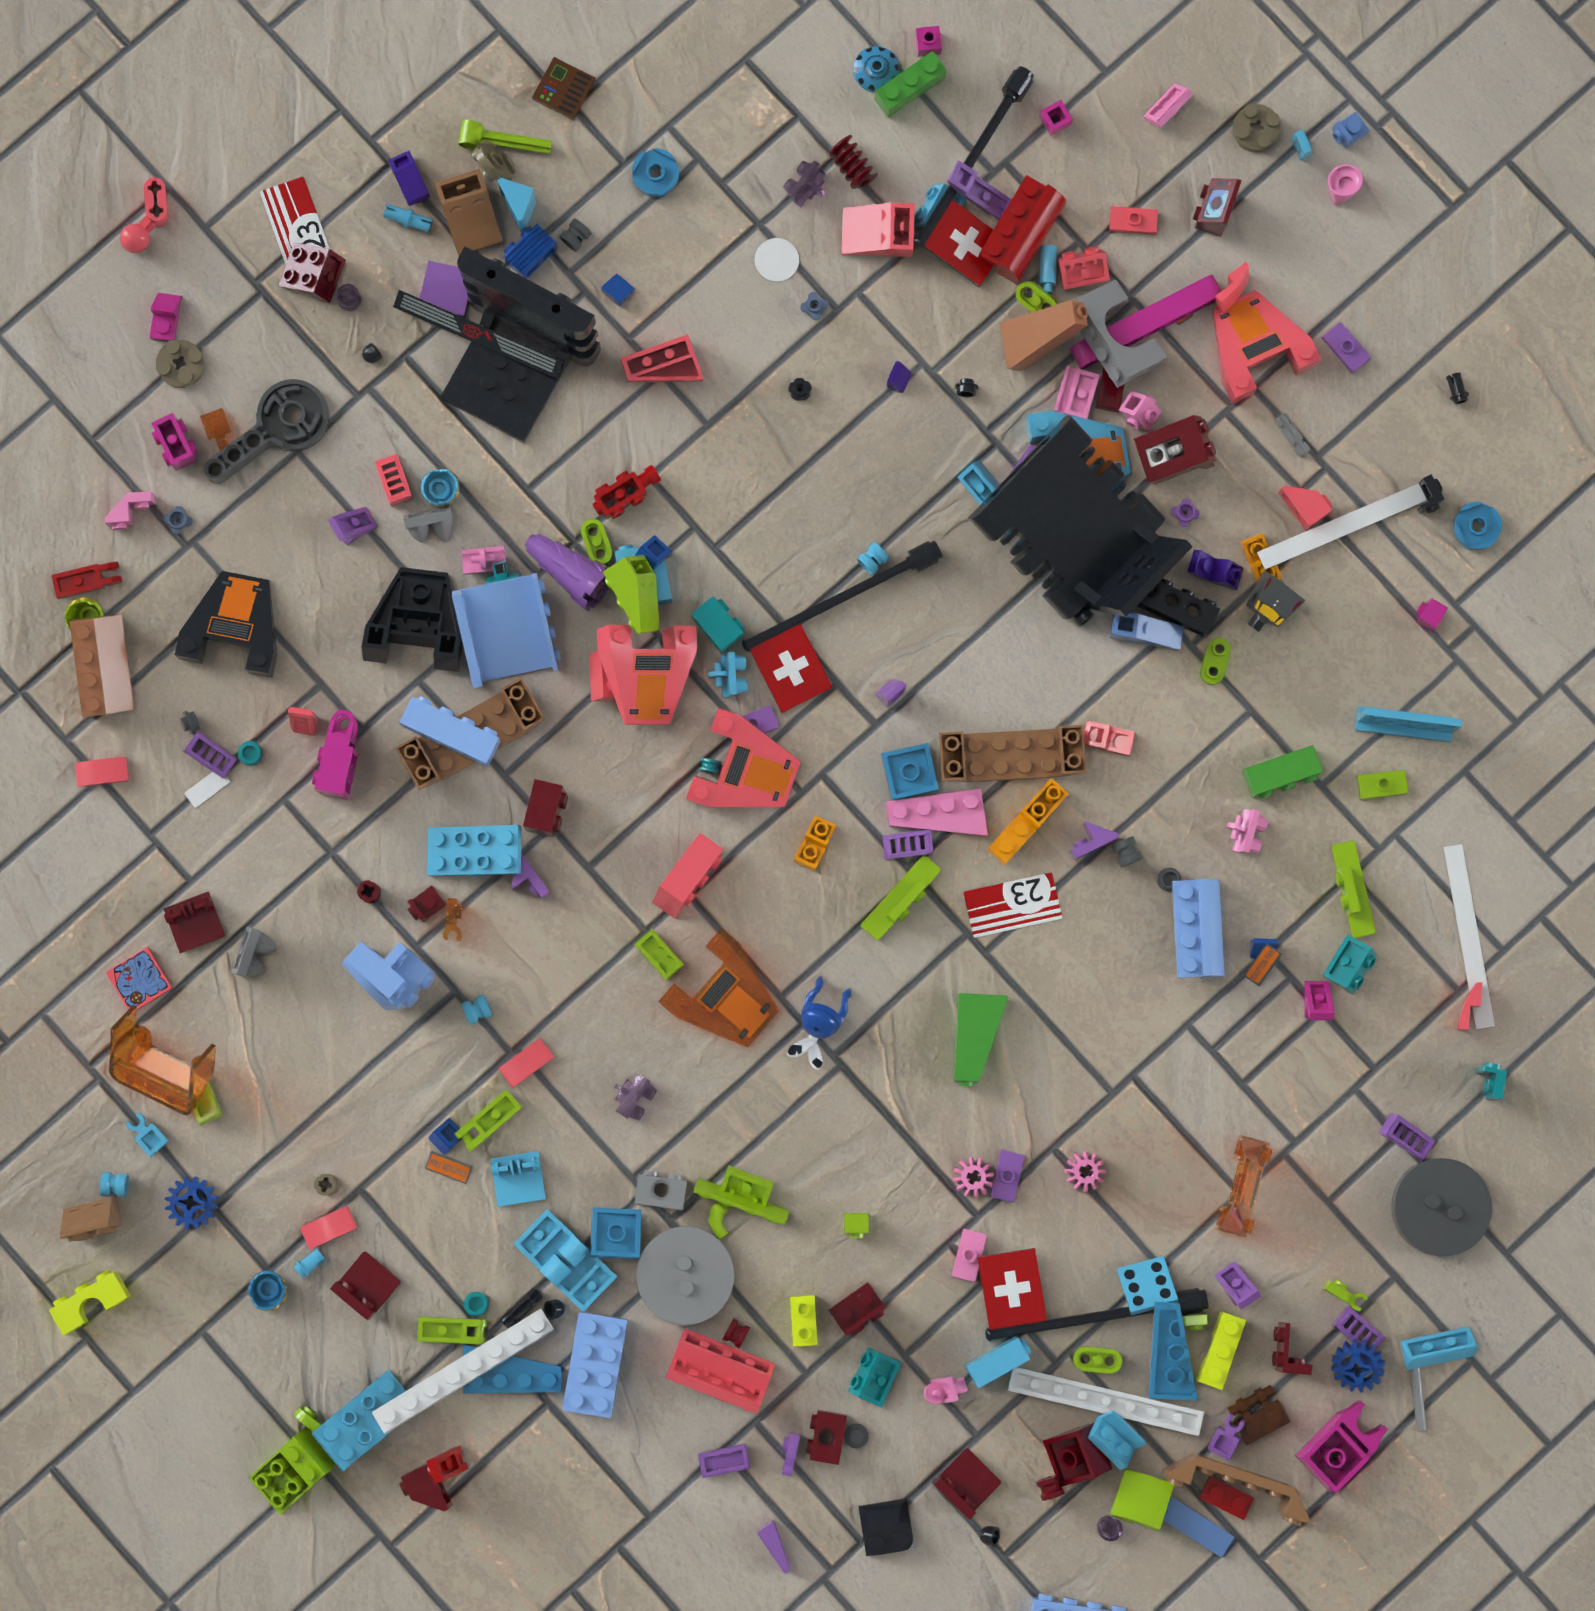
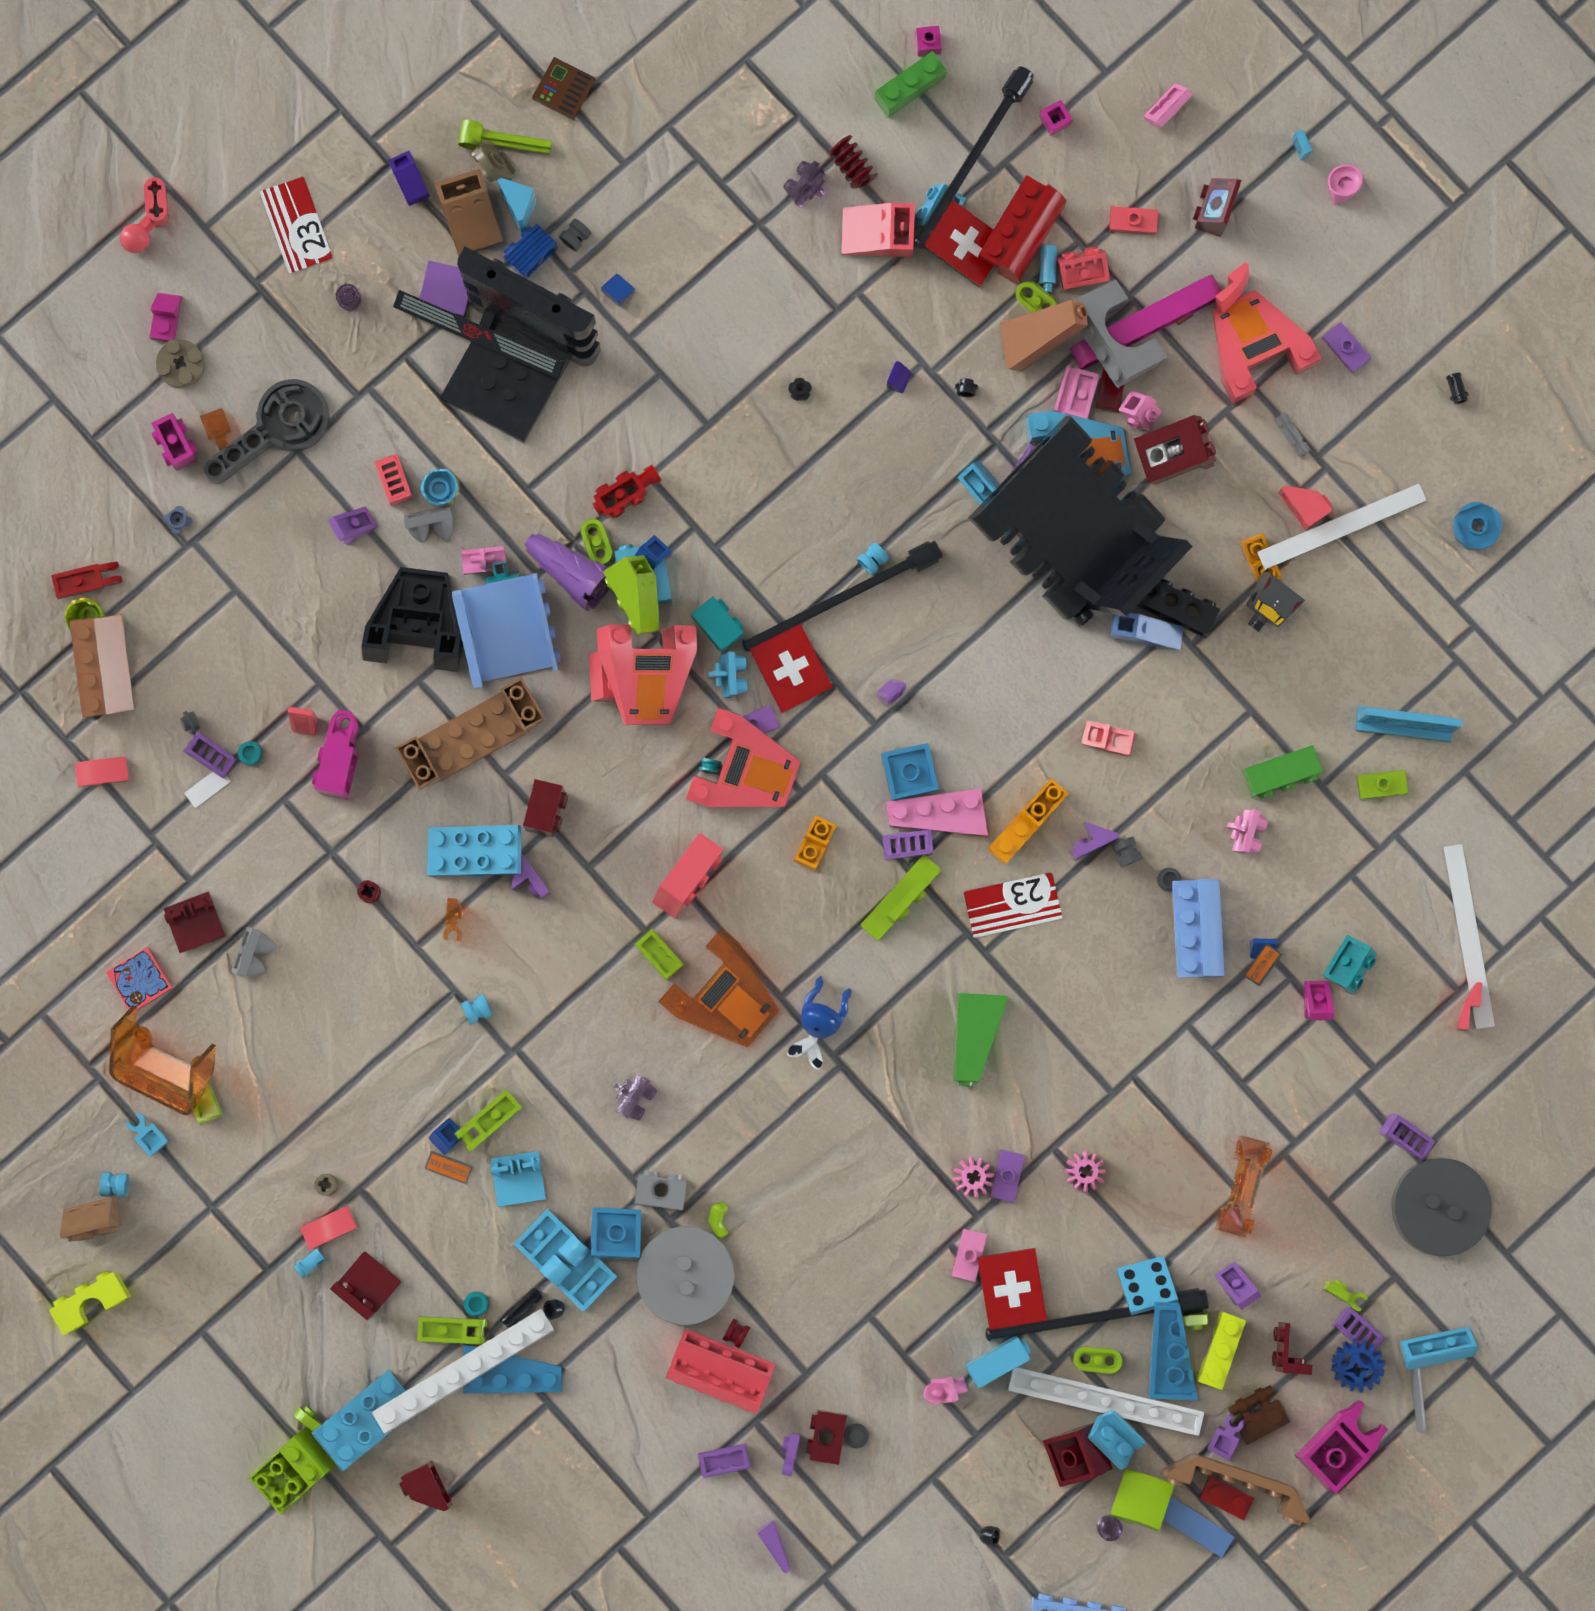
(122, 513): bright pink slope -> none
(194, 1191): blue gear -> none
(235, 613): black wedge -> none
(267, 1290): dark azure hair -> none
(312, 271): dark red bracket -> none
(371, 353): black hinge -> none
(391, 980): light blue piece -> none
(408, 218): medium azure pin -> none
(426, 904): dark red bracket -> none
(446, 1465): red plate -> none
(449, 731): light blue brick -> none
(526, 1063): coral slope -> none
(595, 1364): light blue brick -> none
(651, 160): dark azure plate -> none
(663, 363): coral wedge -> none
(744, 1192): lime bracket -> none
(776, 259): white sticker -> none
(803, 1320): neon yellow brick -> none
(816, 312): sand blue plate -> none
(856, 1224): lime plate -> none
(857, 1309): dark red bracket -> none
(870, 78): dark azure dish -> none
(874, 1377): teal bracket -> none
(886, 1527): black slope -> none
(967, 1483): dark red bracket -> none
(978, 191): medium lavender slope -> none
(1012, 754): medium nougat slope -> none
(1050, 1487): dark red wheel -> none
(1192, 513): medium lavender plate -> none
(1215, 570): dark purple slope -> none
(1215, 660): lime plate -> none
(1262, 139): dark tan plate -> none
(1349, 130): medium blue bracket -> none
(1353, 889): lime bracket -> none
(1430, 614): dark pink plate -> none
(1432, 491): black bracket -> none
(1495, 1084): teal bracket -> none

